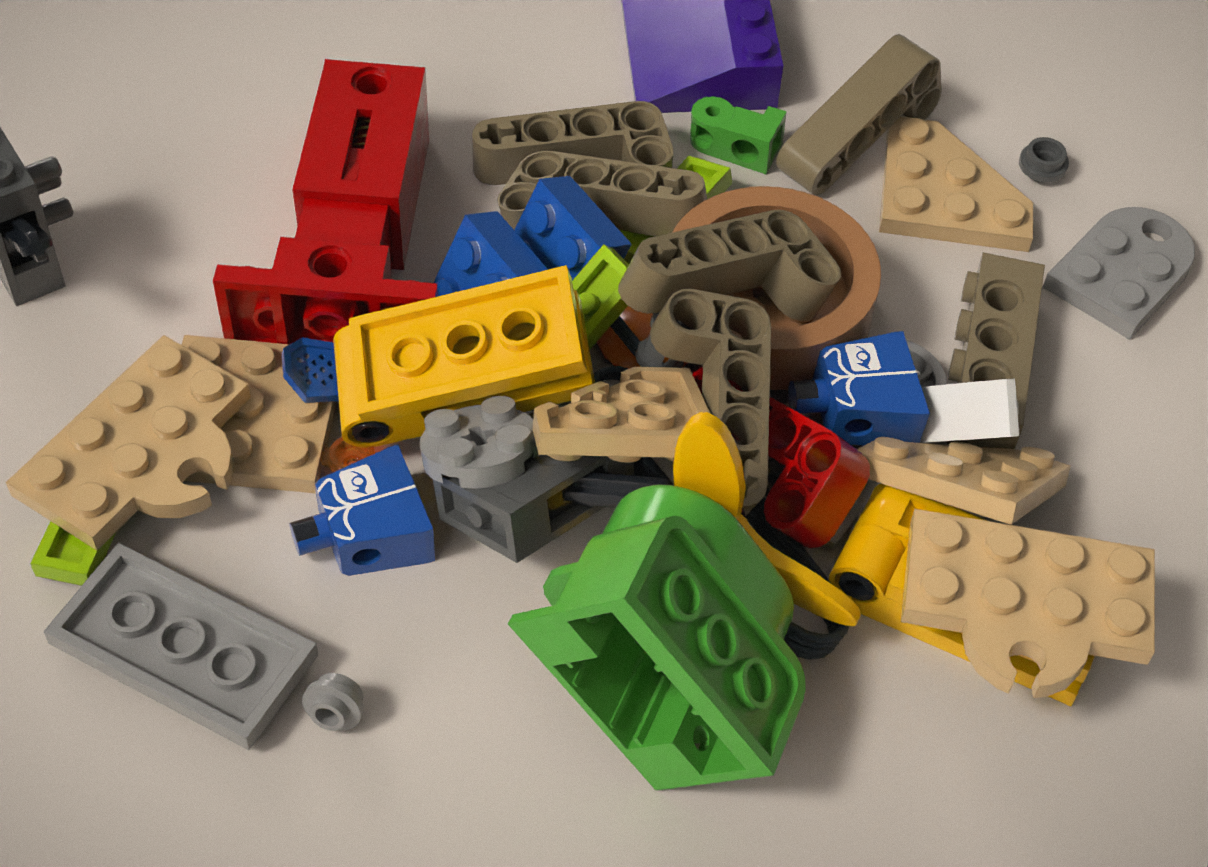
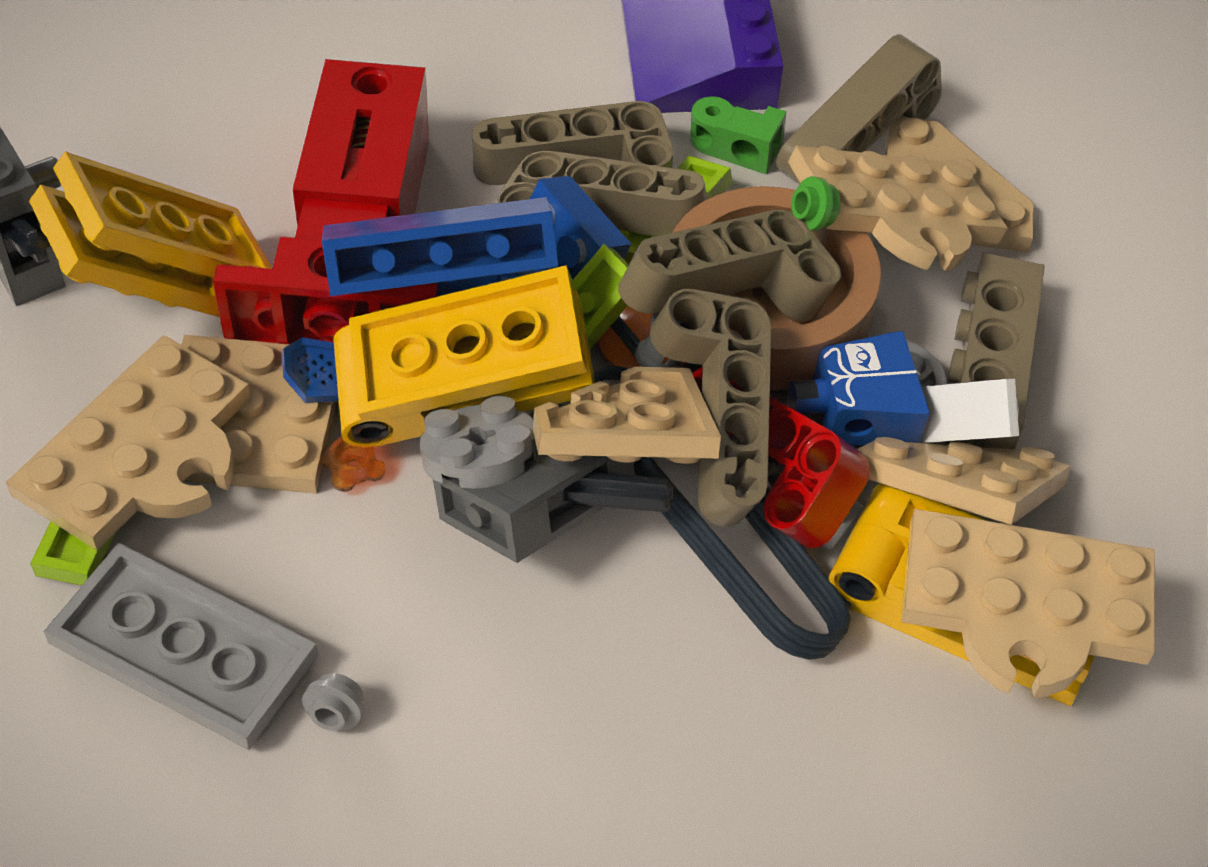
(141, 234): none -> yellow hinge
(369, 517): blue torso -> none
(439, 246): none -> blue brick
(682, 624): bright green brick -> none
(816, 203): none -> bright green plate
(905, 202): none -> tan plate
(1044, 160): dark grey plate -> none
(1120, 271): light grey plate -> none

